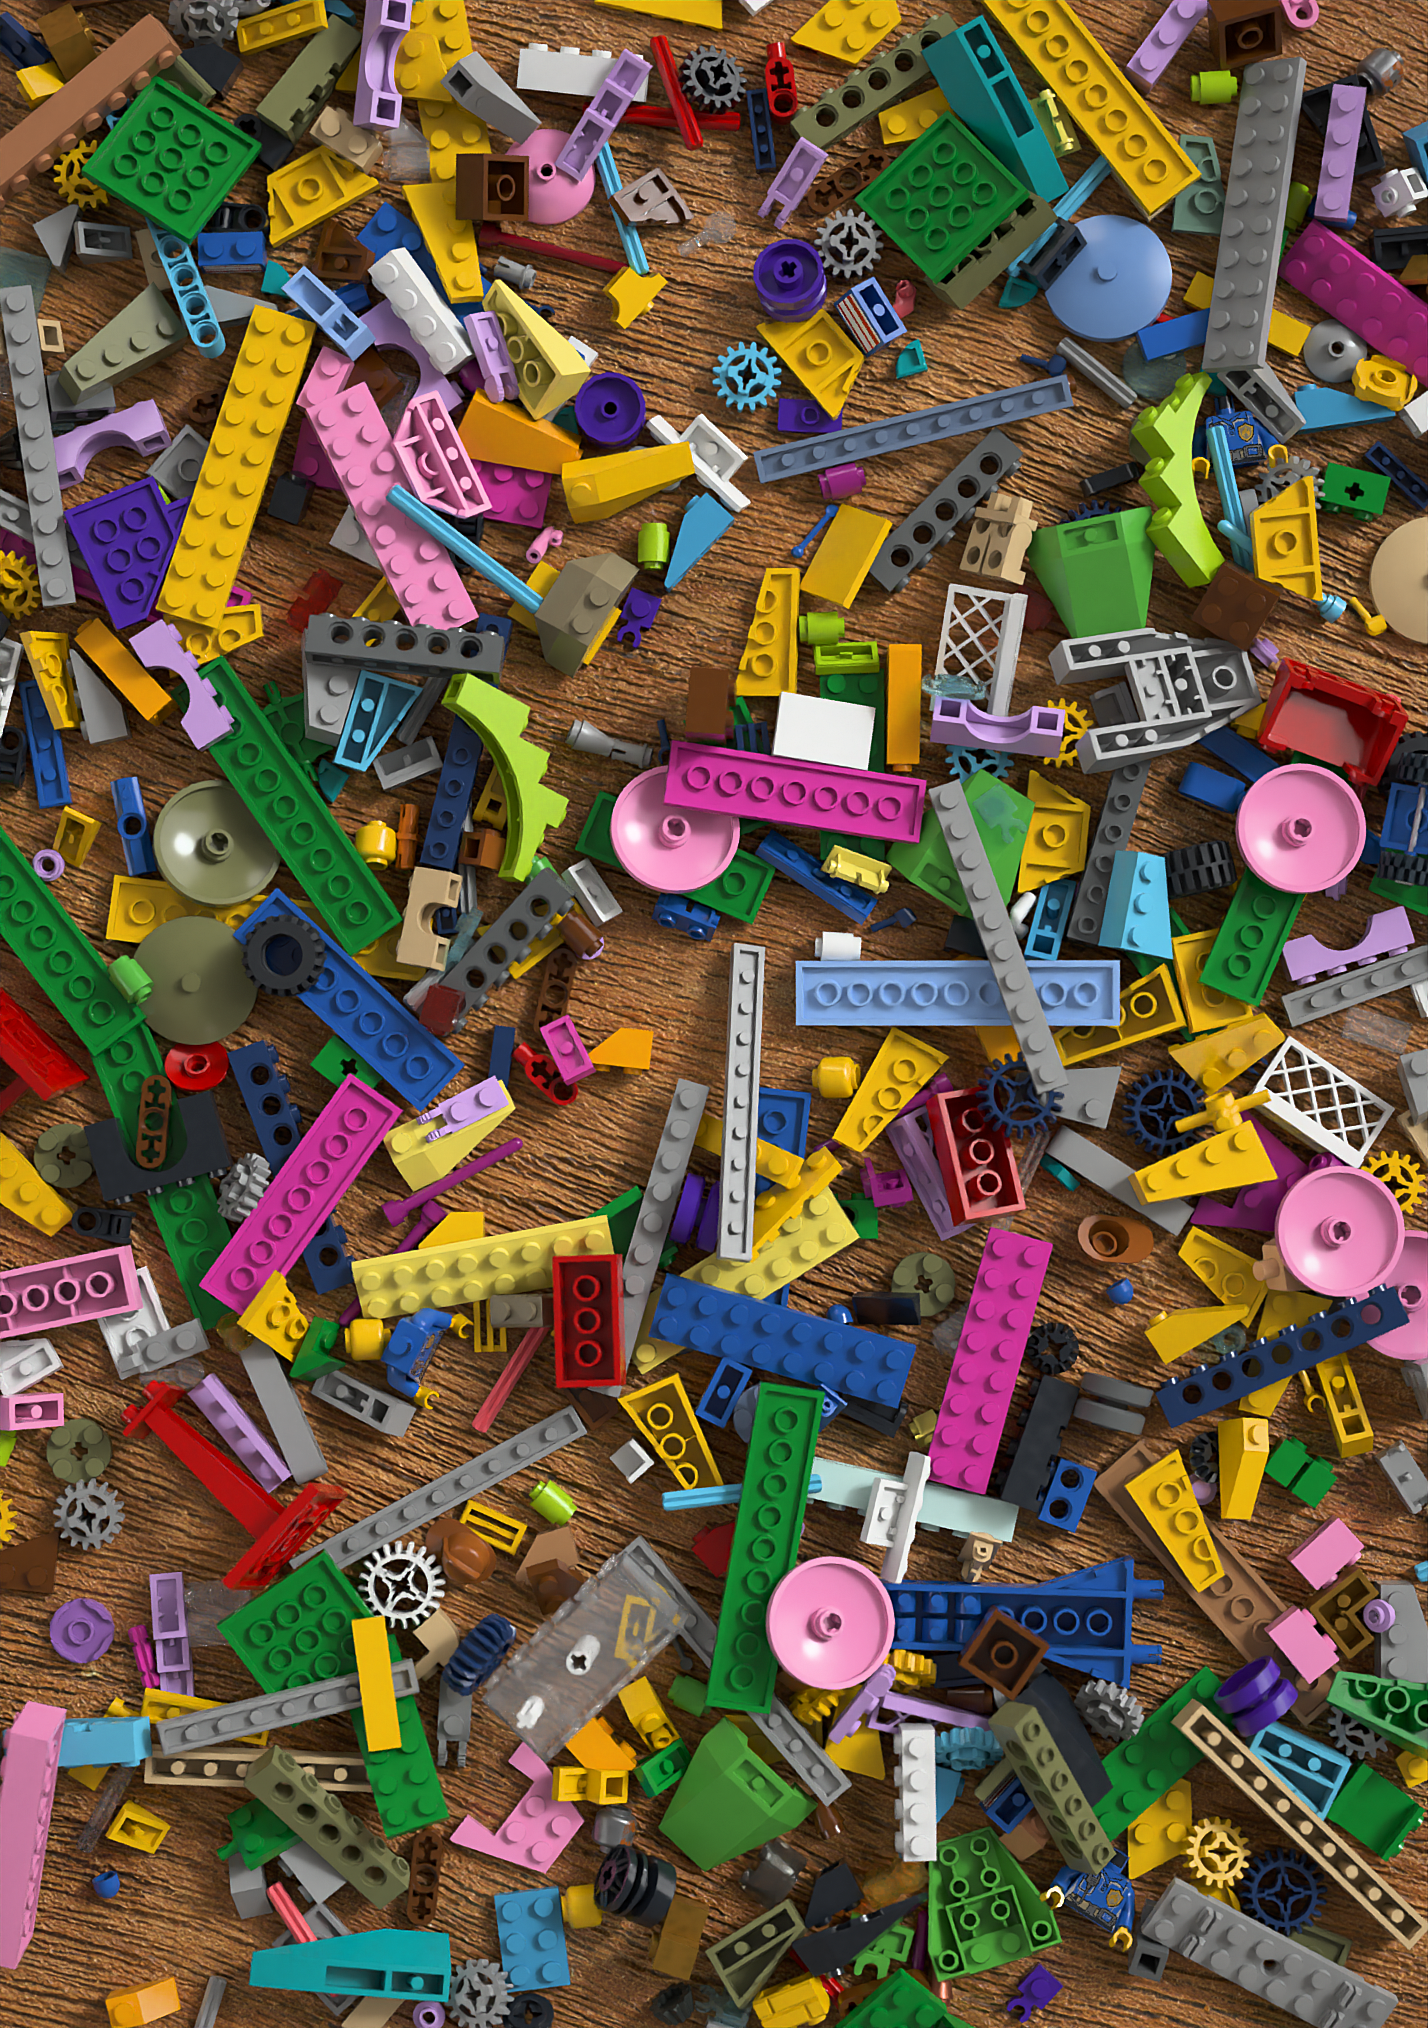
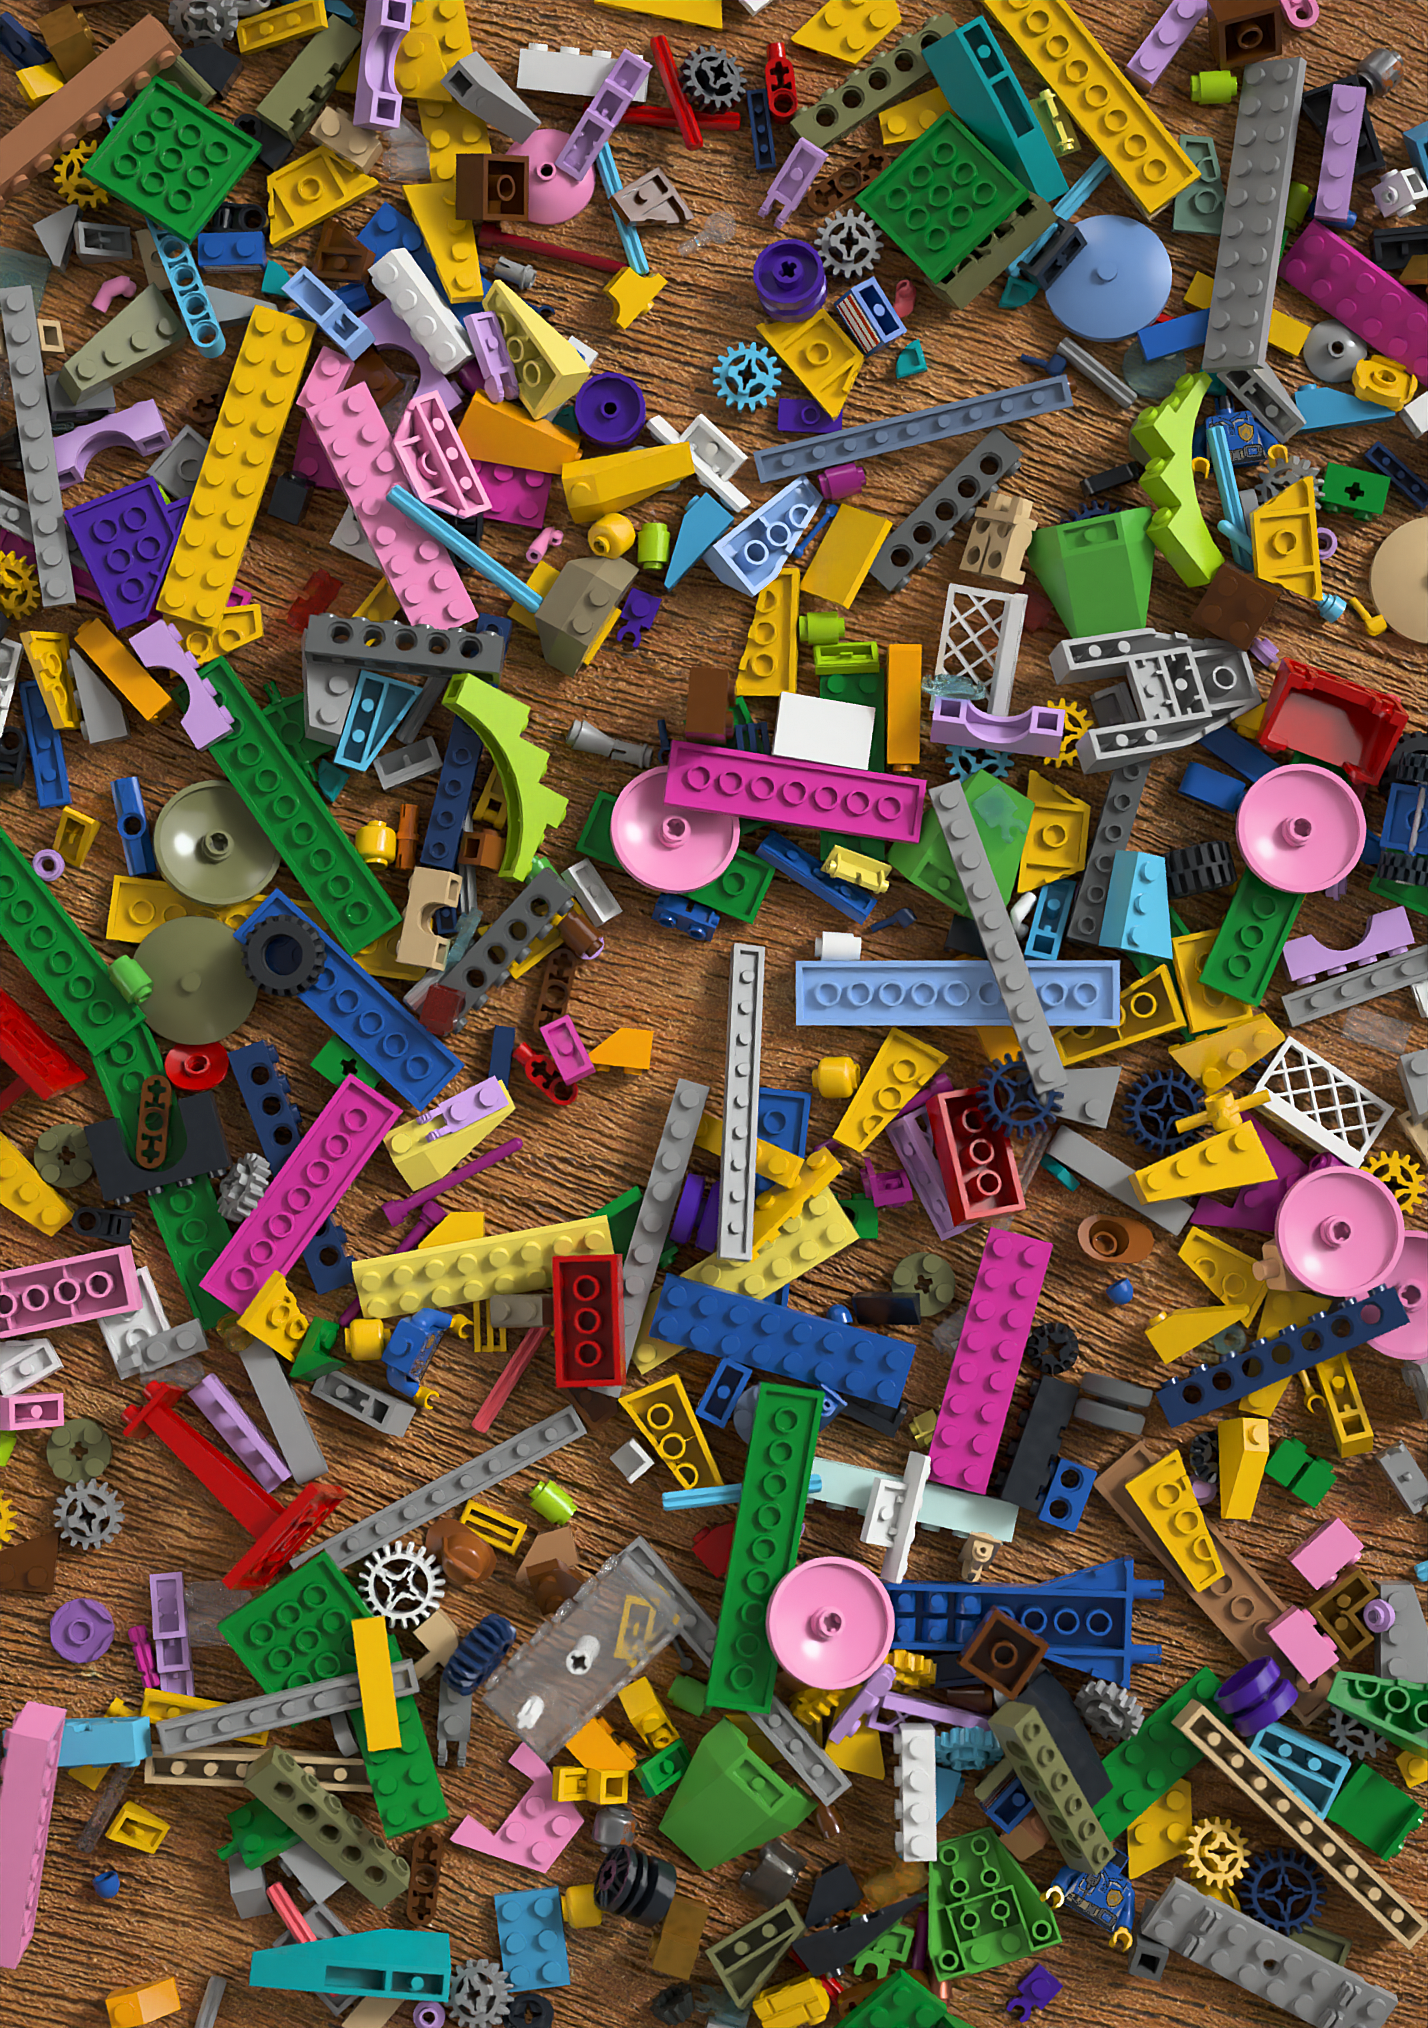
(111, 289): none -> bright pink arm
(345, 1733): none -> light grey beam
(611, 536): none -> yellow head
(760, 545): none -> light blue wedge
(1330, 540): none -> lavender plate

